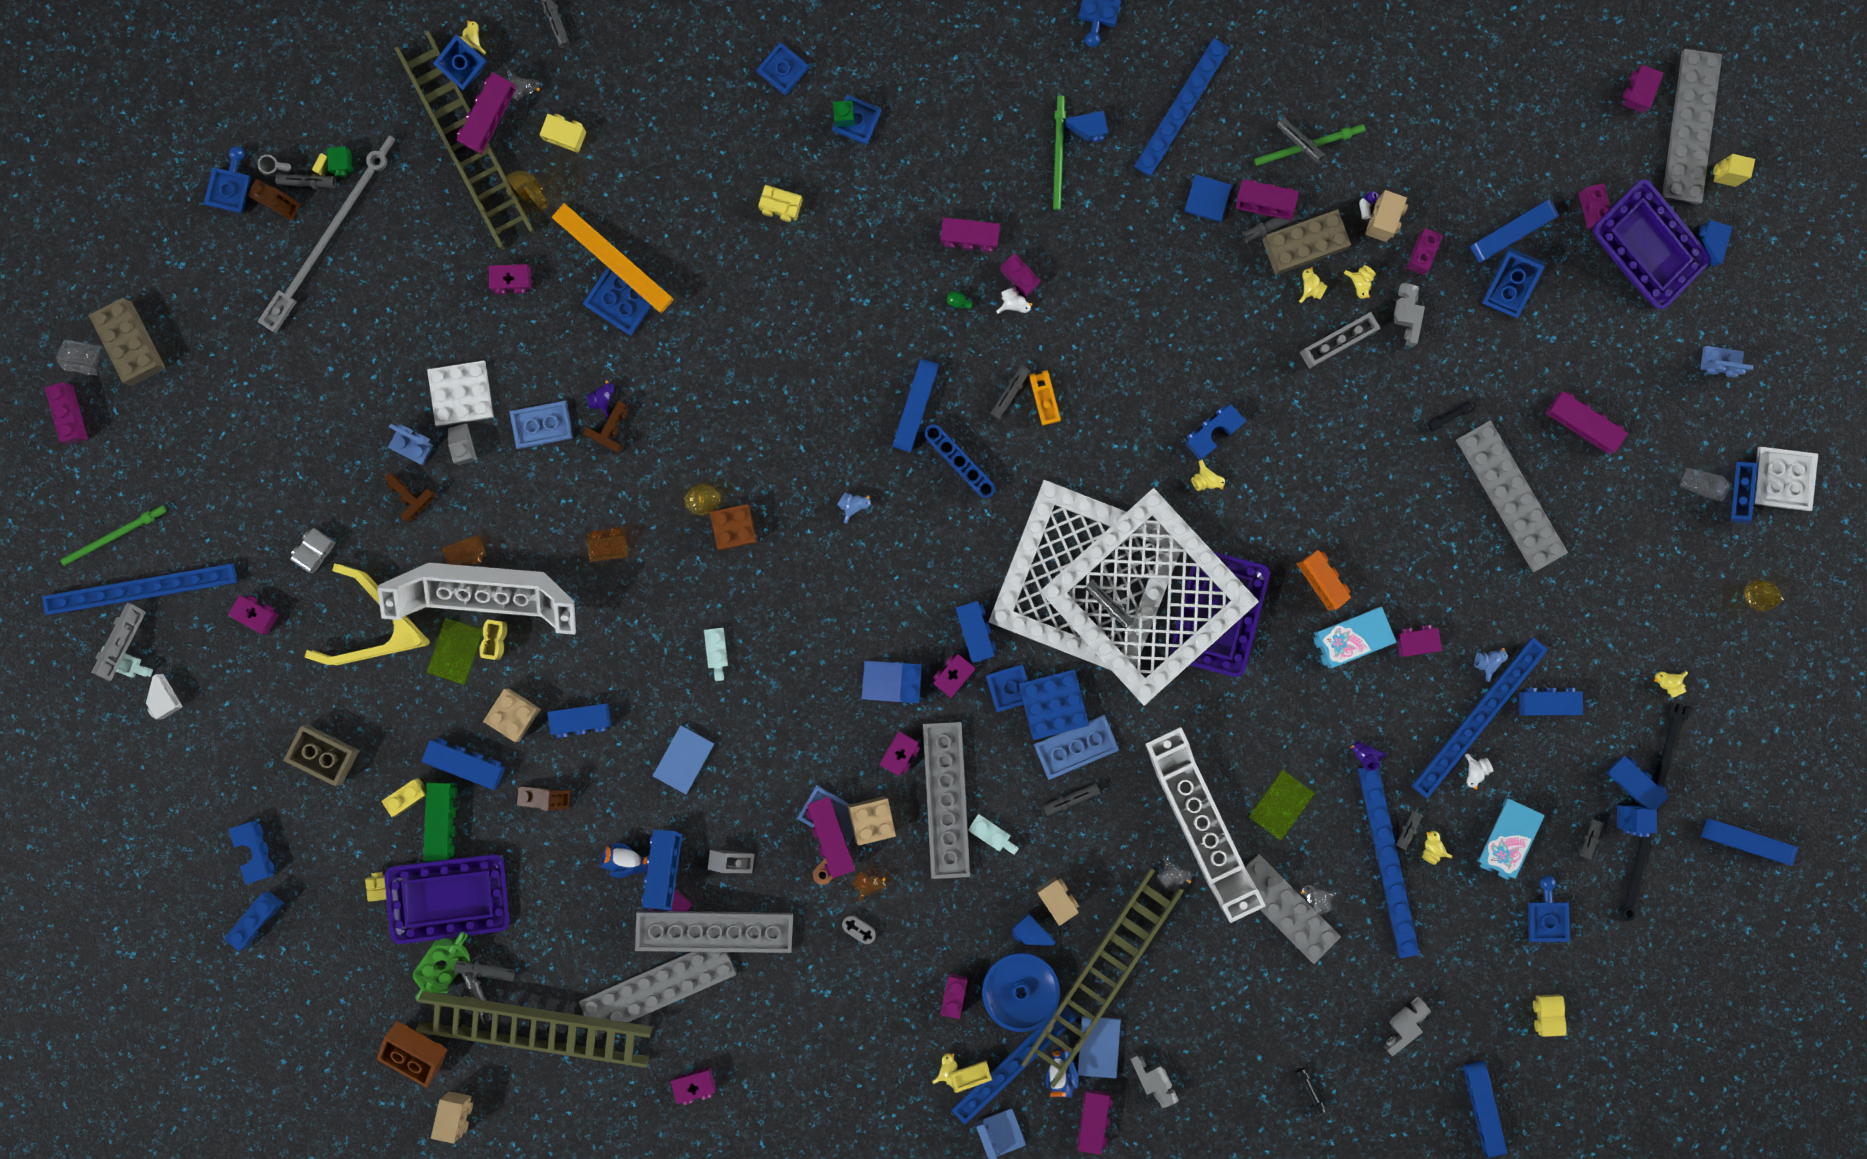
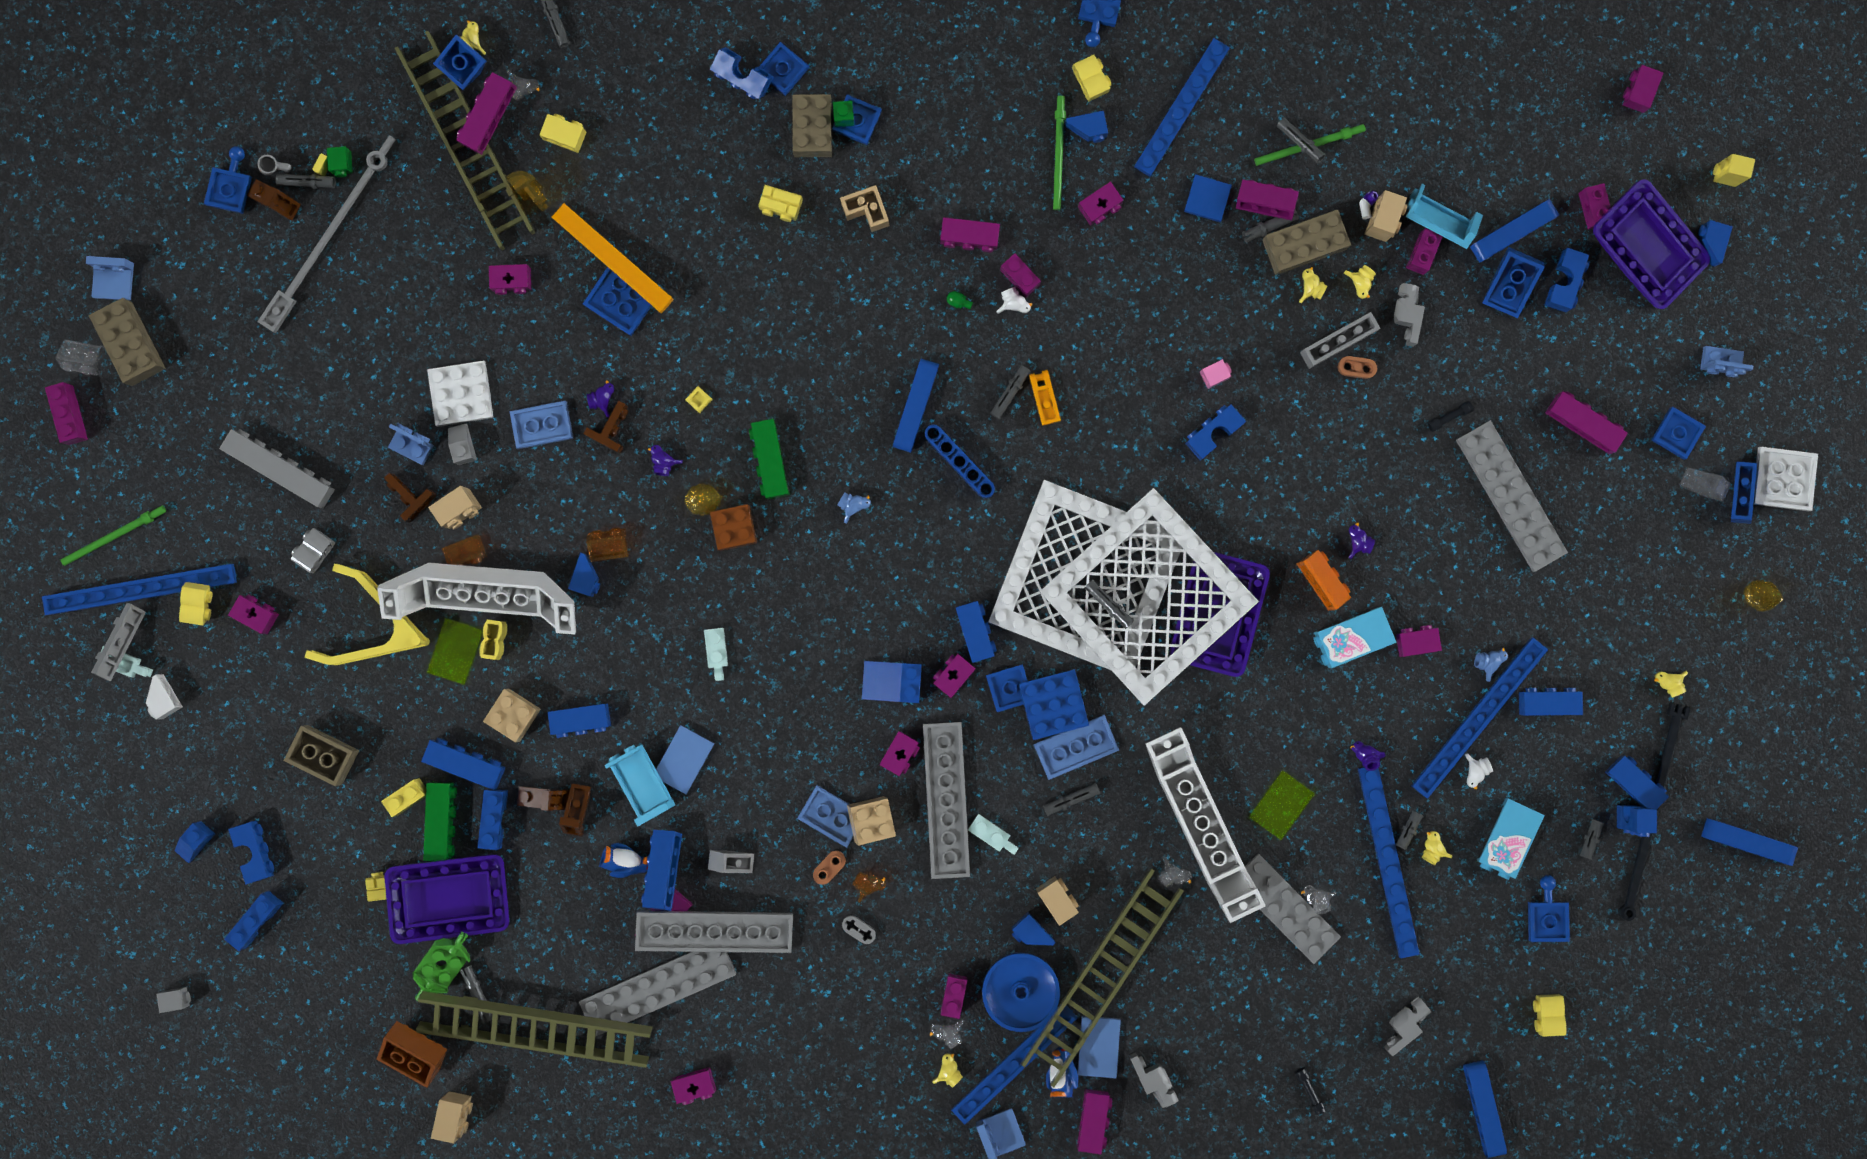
(111, 277): none -> medium blue bracket
(173, 999): none -> light grey brick
(193, 841): none -> blue slope
(194, 603): none -> light yellow brick
(277, 468): none -> light grey brick
(455, 508): none -> tan brick
(476, 969): dark grey pin -> none
(491, 817): none -> blue arch
(575, 810): none -> reddish brown bracket
(584, 577): none -> blue slope
(641, 783): none -> medium azure panel
(662, 461): none -> dark purple animal
(698, 399): none -> light yellow tile
(726, 67): none -> arch
(770, 459): none -> green brick
(812, 125): none -> dark tan brick
(831, 837): magenta brick -> none
(866, 203): none -> tan brick
(948, 1033): none -> clear animal
(970, 1076): light yellow tile -> none
(1091, 77): none -> light yellow brick
(1106, 195): none -> magenta brick
(1207, 479): light yellow animal -> none
(1216, 373): none -> bright pink brick
(1356, 367): none -> nougat plate
(1360, 541): none -> dark purple animal
(1442, 219): none -> medium azure panel
(1573, 265): none -> blue arch
(1678, 433): none -> blue plate
(1692, 126): light grey plate -> none

